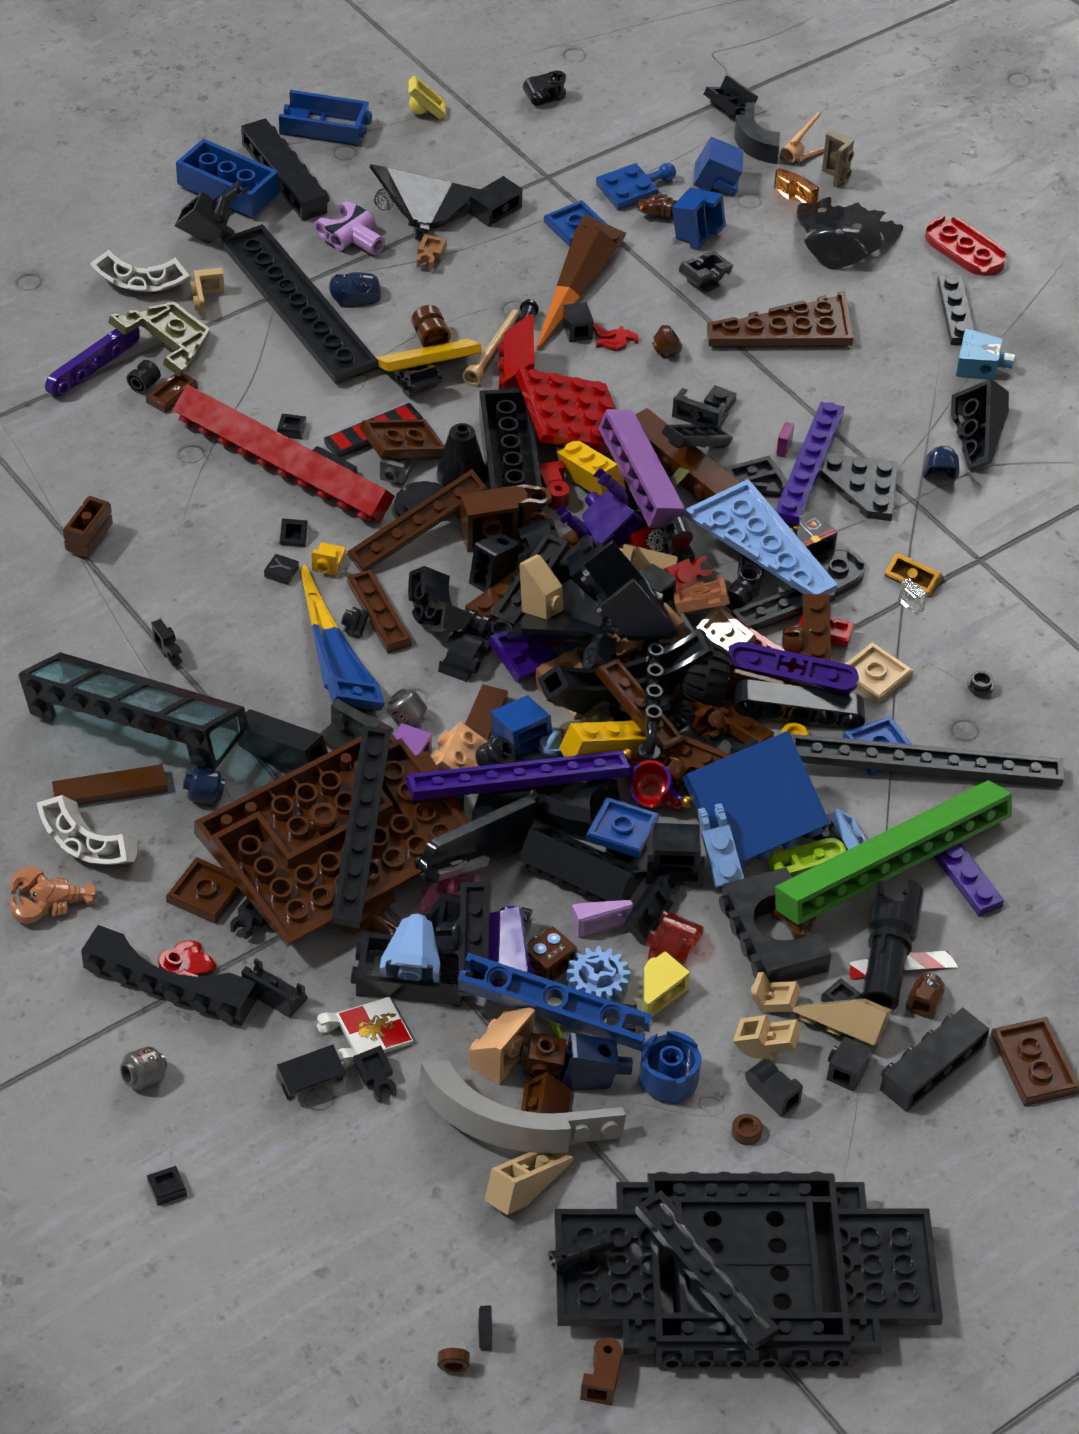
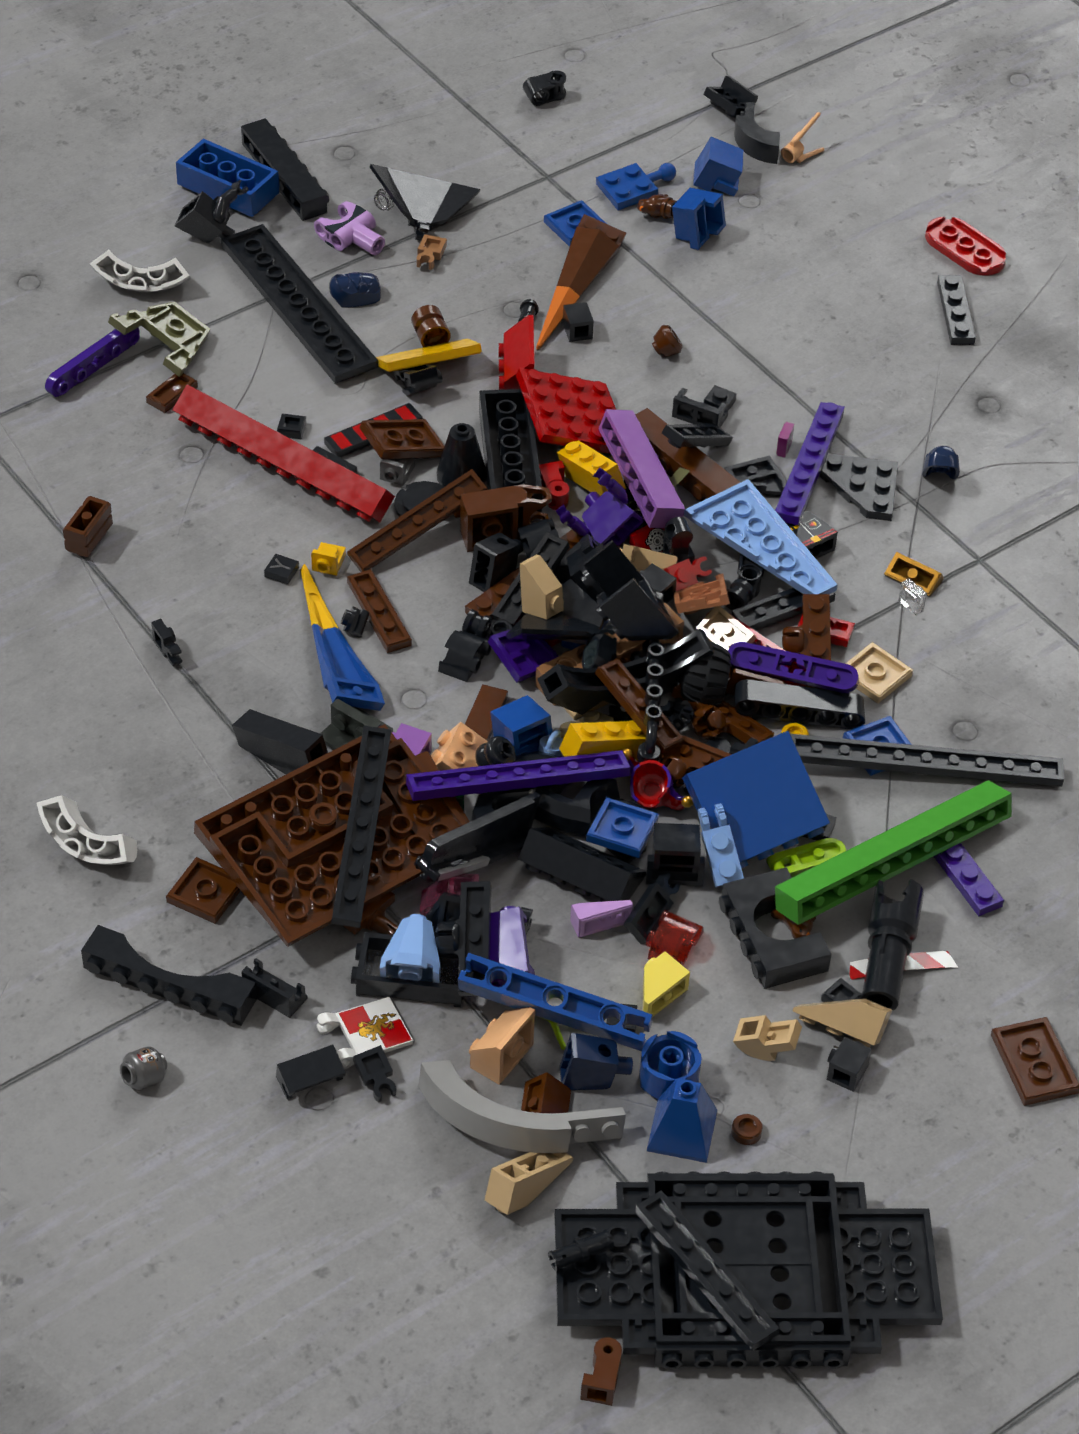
(48, 894): nougat animal -> none
(112, 785): reddish brown tile -> none
(143, 376): black wheel -> none
(166, 1185): black tile -> none
(186, 959): red plate -> none
(199, 721): black window -> none
(204, 785): dark blue head -> none
(205, 282): tan bracket -> none
(247, 918): black plate -> none
(294, 532): black slope -> none
(302, 104): blue door -> none
(407, 708): flat silver head -> none
(425, 99): light yellow tile -> none
(432, 602): black brick -> none
(453, 1359): reddish brown tile -> none
(475, 372): tan piece -> none
(485, 1327): black tile -> none
(496, 201): black brick -> none
(543, 1055): reddish brown brick -> none
(550, 954): reddish brown head -> none
(599, 973): light blue gear -> none
(620, 337): red piece -> none
(683, 1122): none -> blue slope
(706, 270): black cylinder -> none
(774, 995): tan bracket -> none
(774, 1086): black leg -> none
(788, 325): reddish brown wing -> none
(794, 185): clear orange slope -> none
(838, 157): dark tan bracket -> none
(844, 568): black tile -> none
(847, 828): light blue plate -> none
(853, 243): black piece -> none
(926, 995): reddish brown rock -> none
(933, 1059): black brick -> none
(980, 420): black wedge -> none
(981, 356): dark azure torso -> none
(981, 683): black plate -> none

